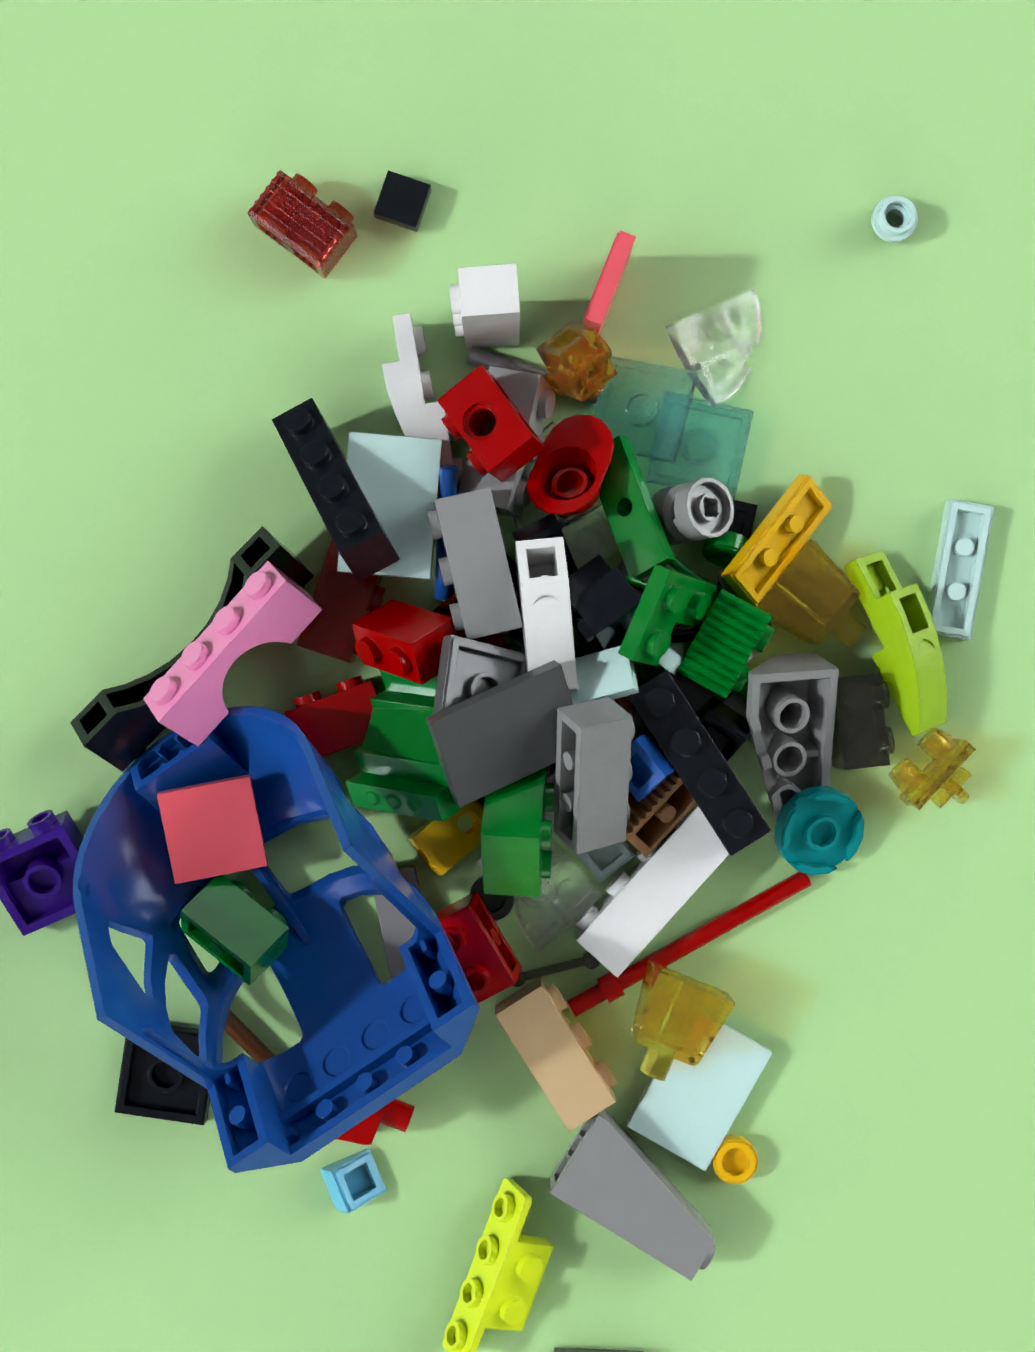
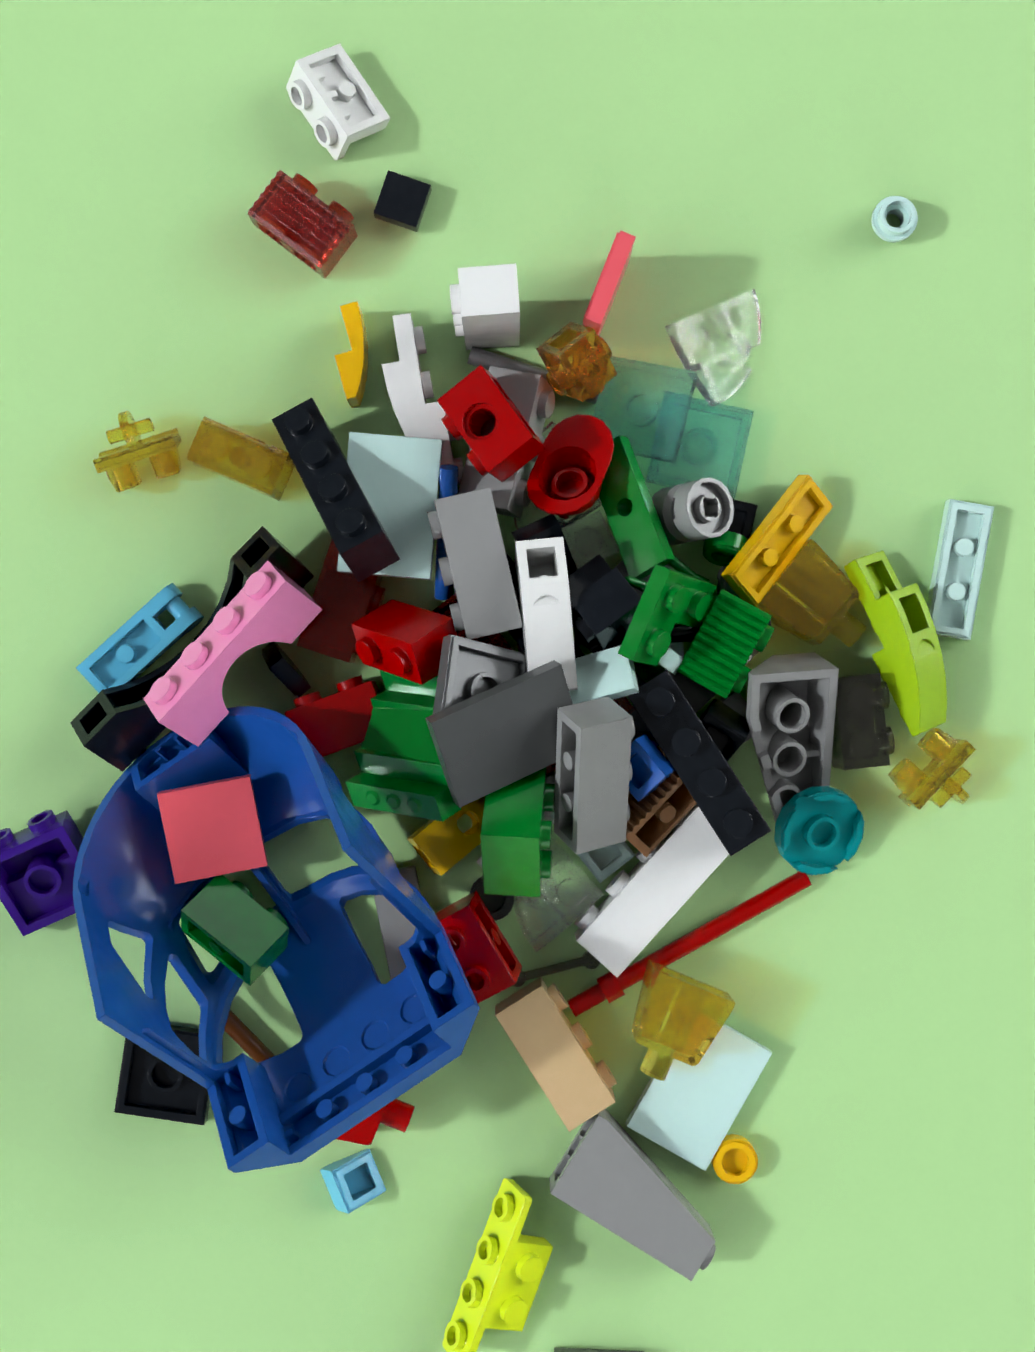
(120, 461): none -> clear yellow hips
(140, 641): none -> medium azure plate
(241, 458): none -> clear yellow brick
(285, 669): none -> black tile
(335, 99): none -> white bracket
(354, 363): none -> yellow slope

